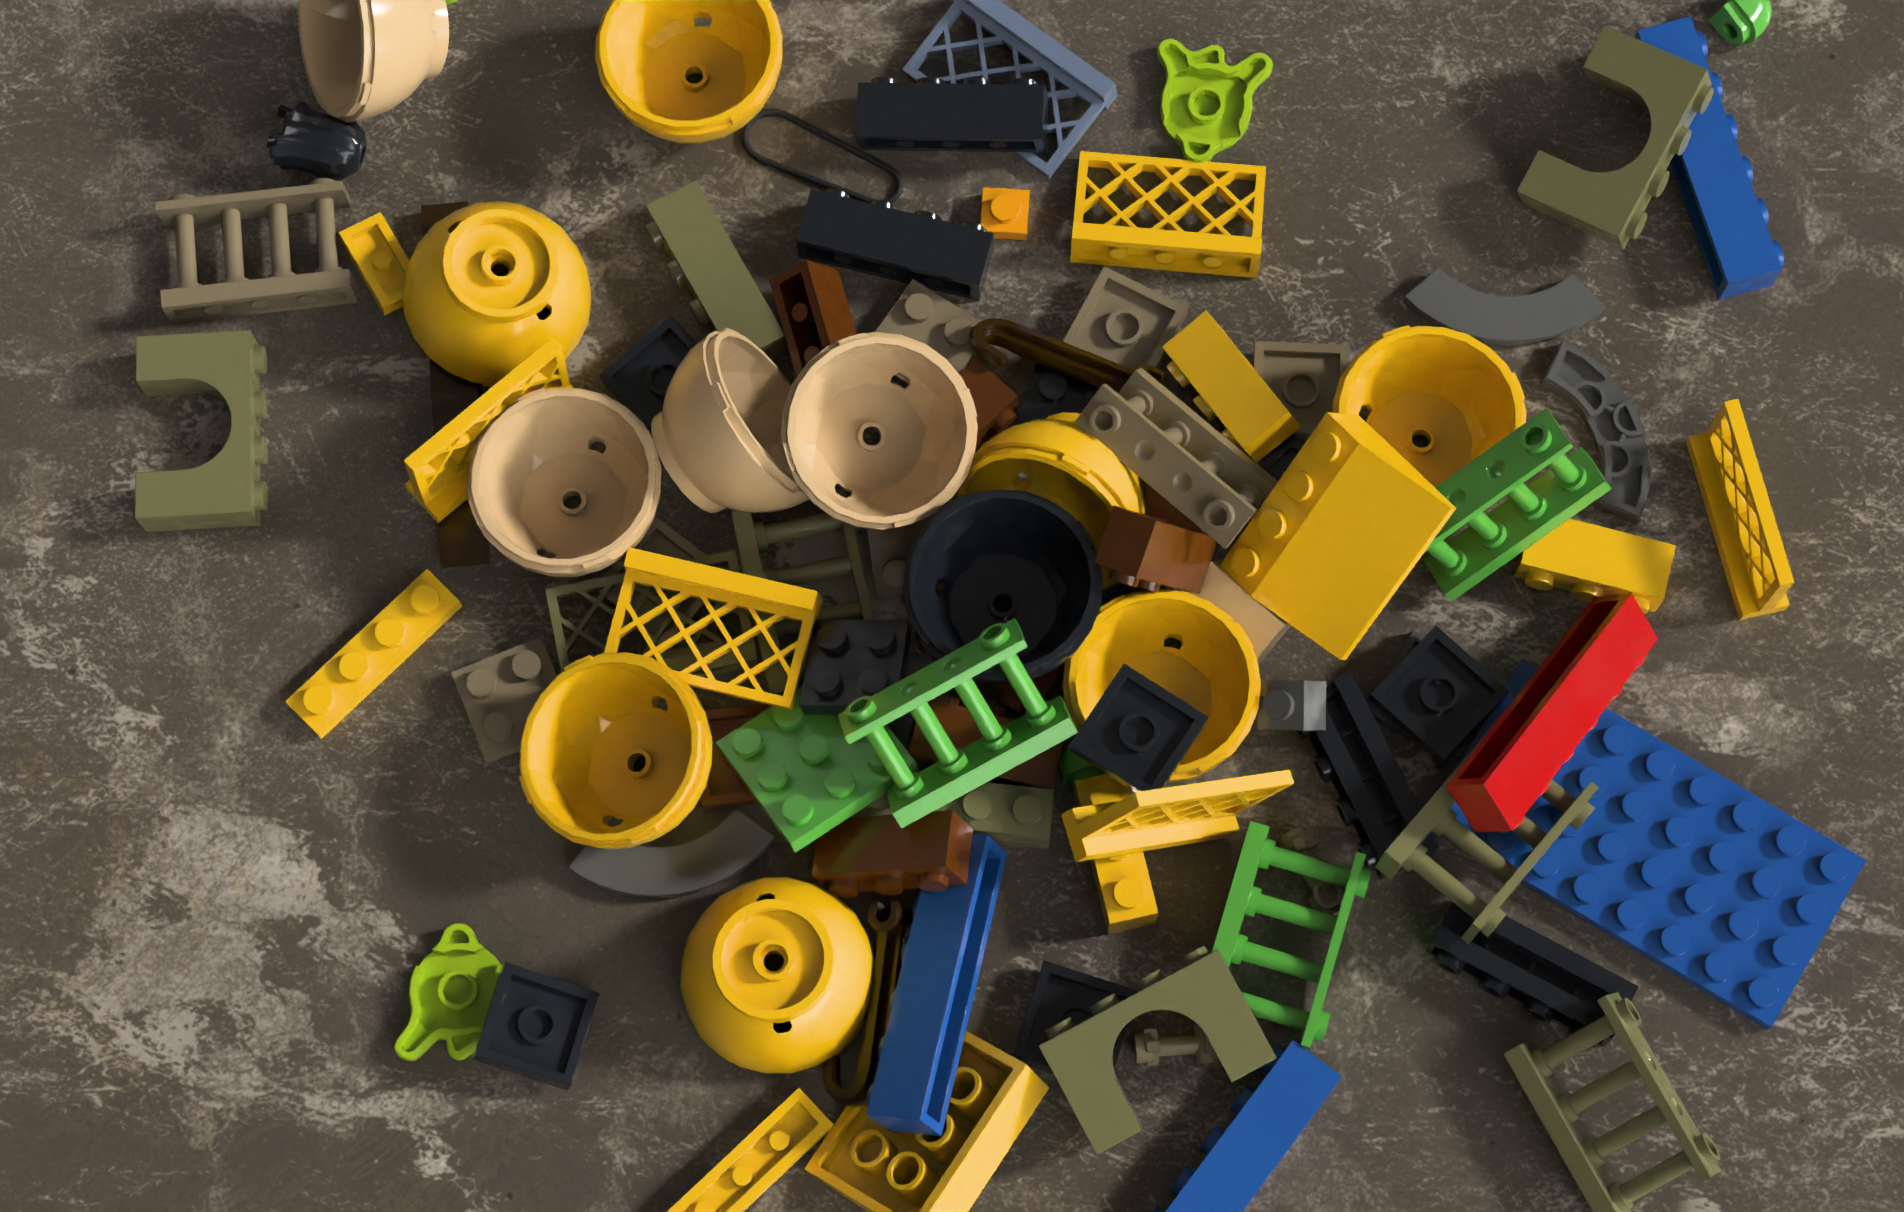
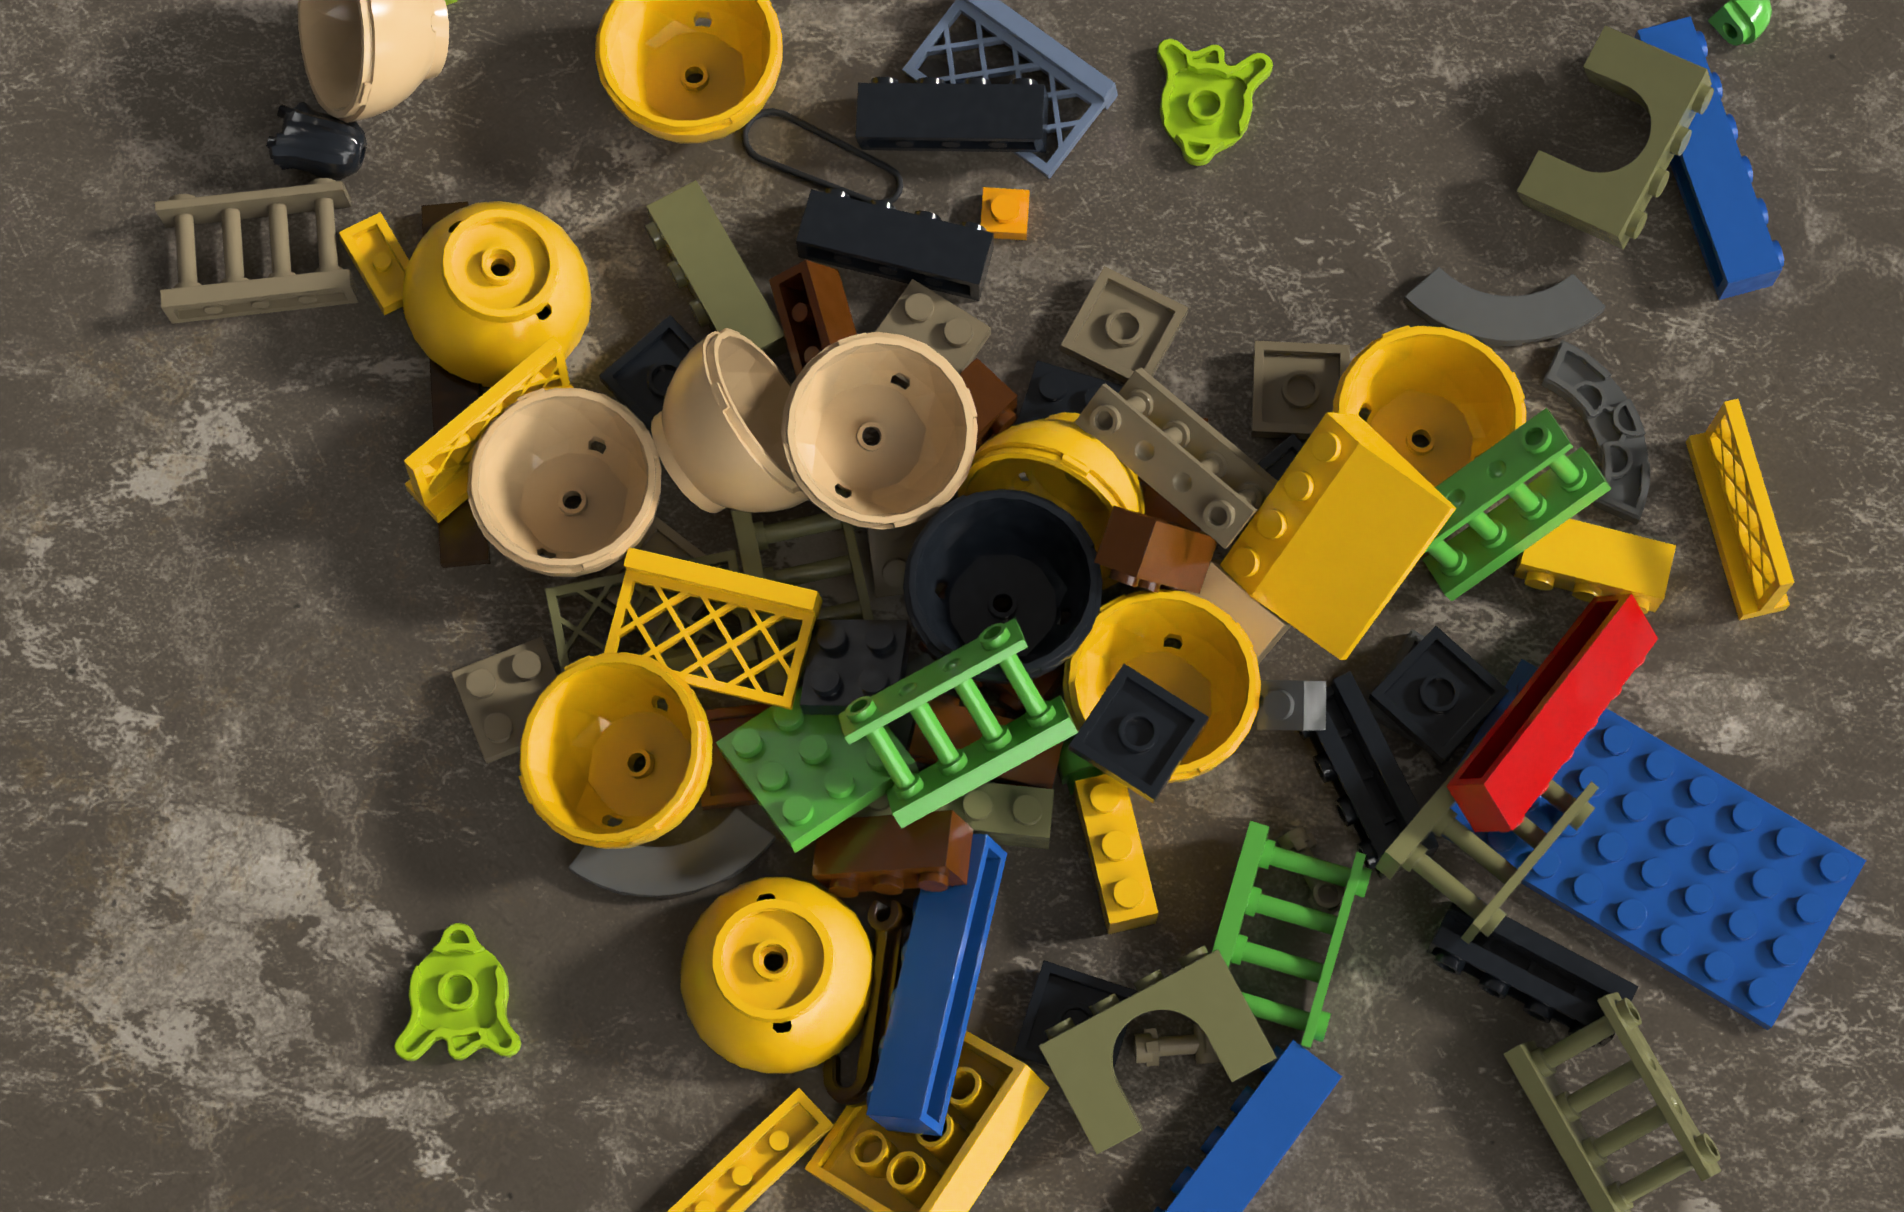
(229, 485): olive arch -> none
(374, 653): yellow plate -> none
(535, 1026): black plate -> none
(1049, 353): dark brown piece -> none
(1168, 816): yellow fence -> none
(1170, 248): yellow fence -> none
(1229, 387): yellow brick -> none

